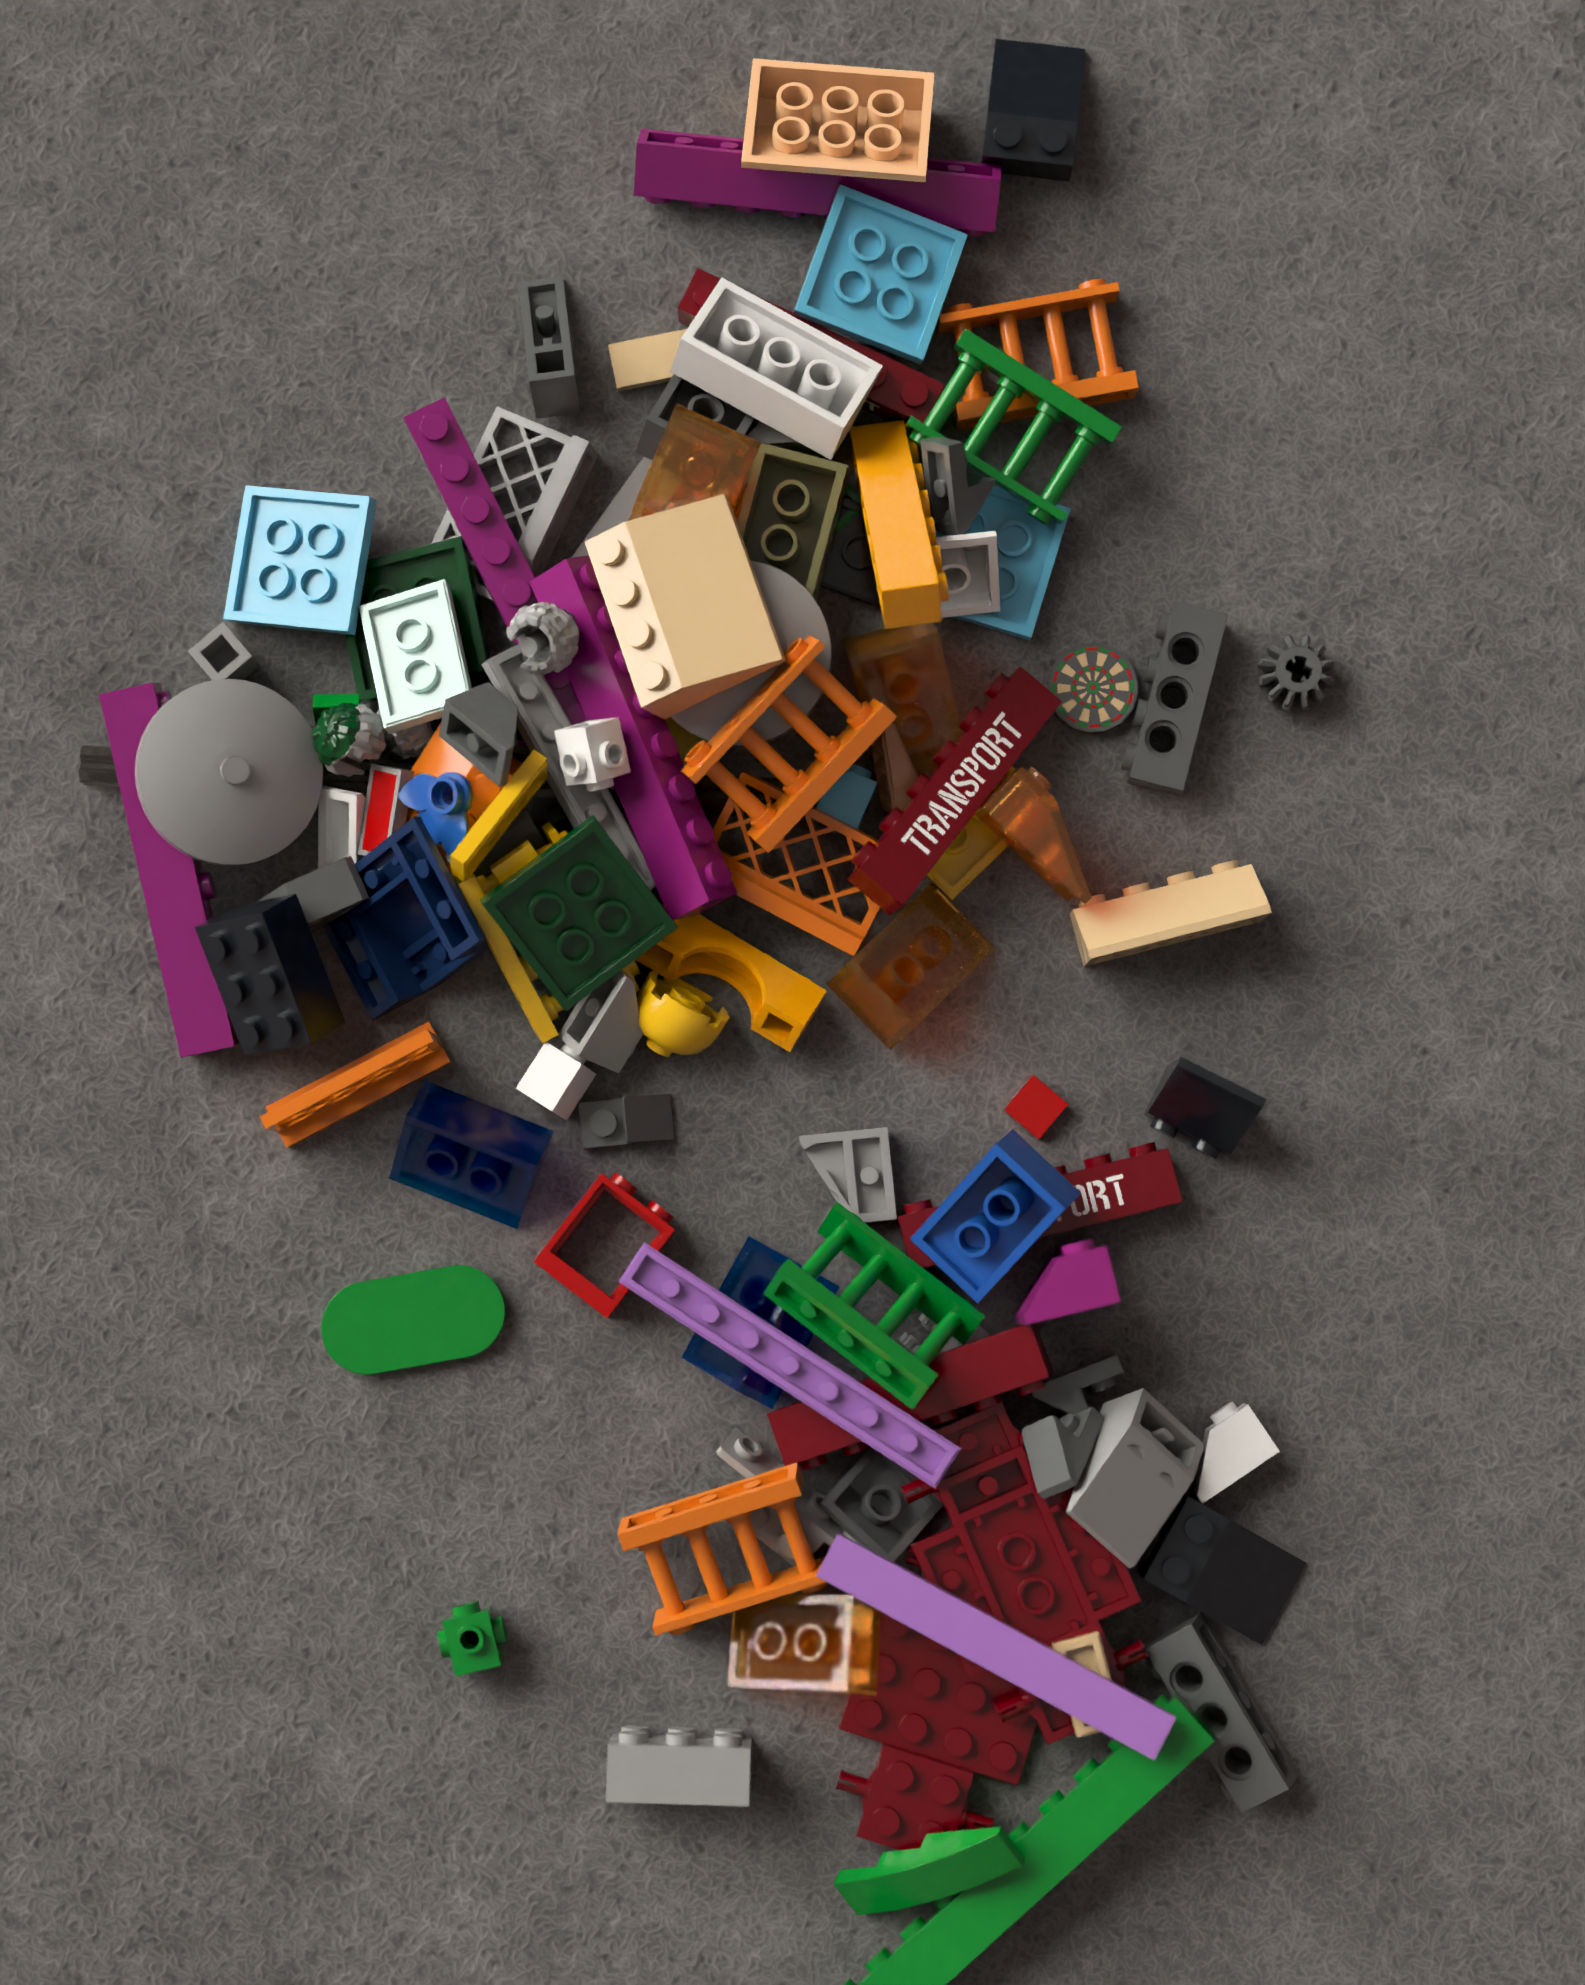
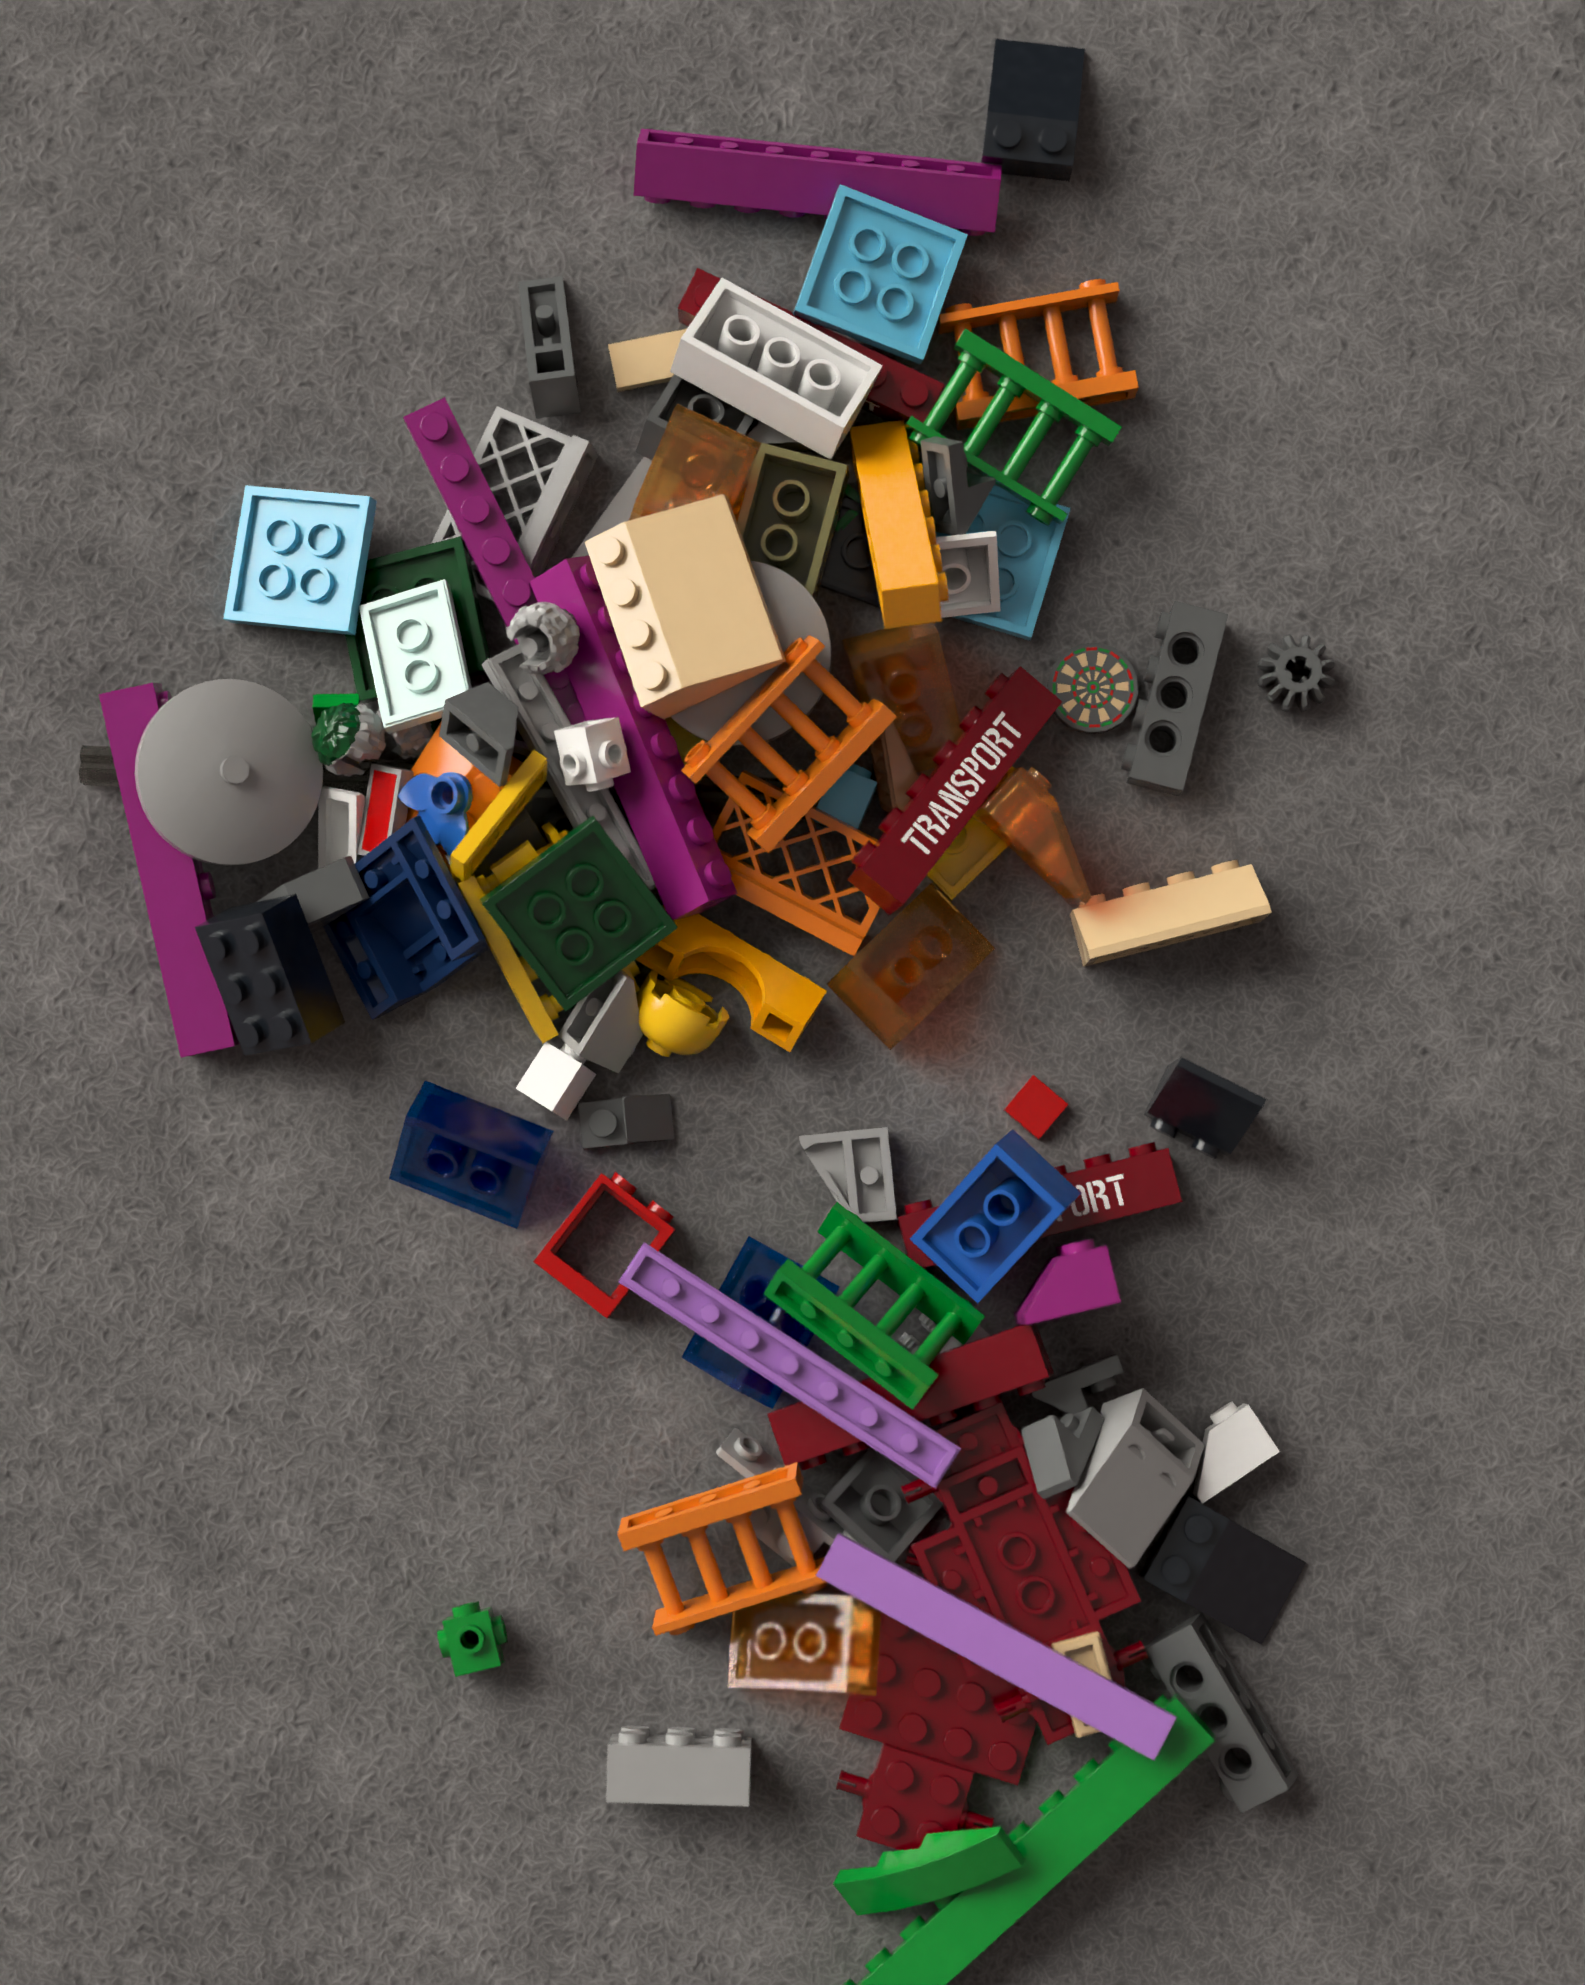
(223, 655): light grey brick -> none
(356, 1085): orange fence -> none
(413, 1319): green tile -> none
(838, 120): light nougat slope -> none

